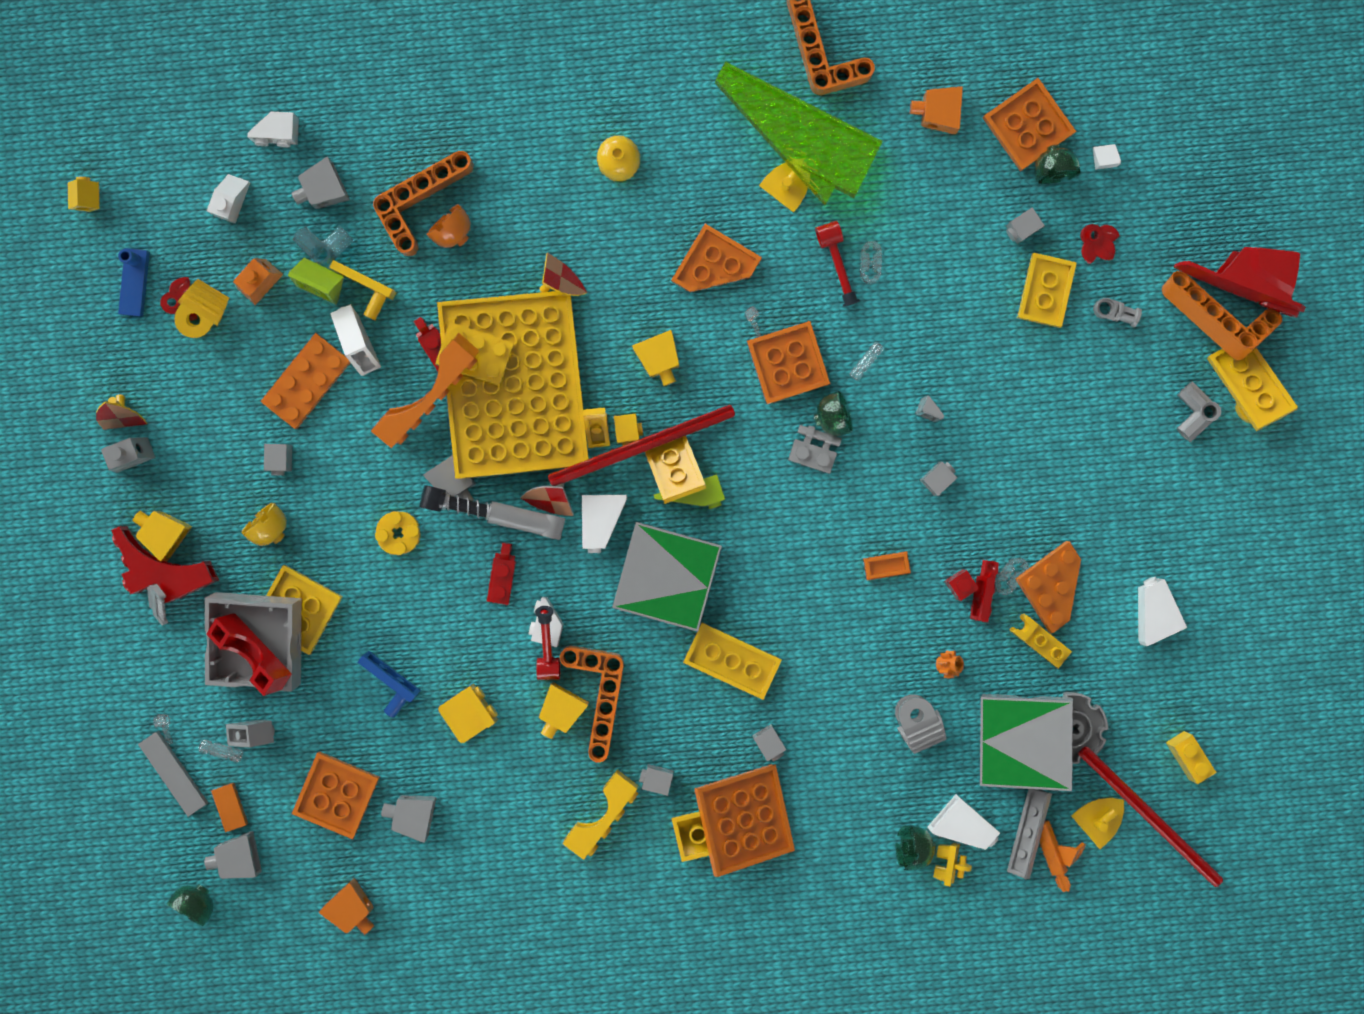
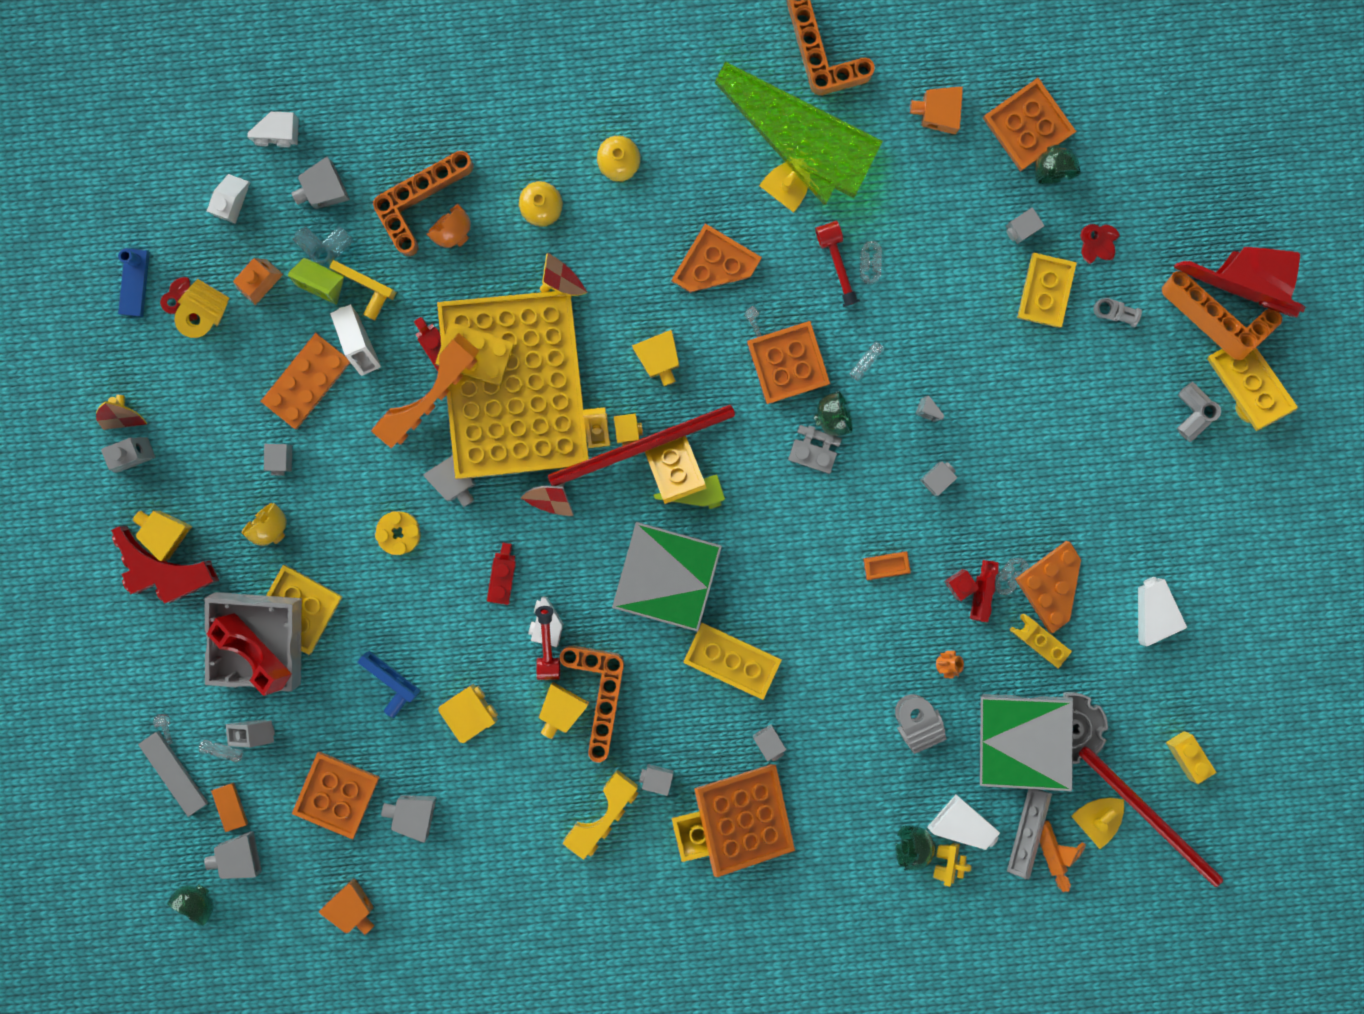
(83, 194): yellow brick -> none
(156, 603): light grey piece -> none
(495, 513): piece -> none
(540, 203): none -> yellow cylinder
(599, 519): white slope -> none
(1106, 156): white slope -> none

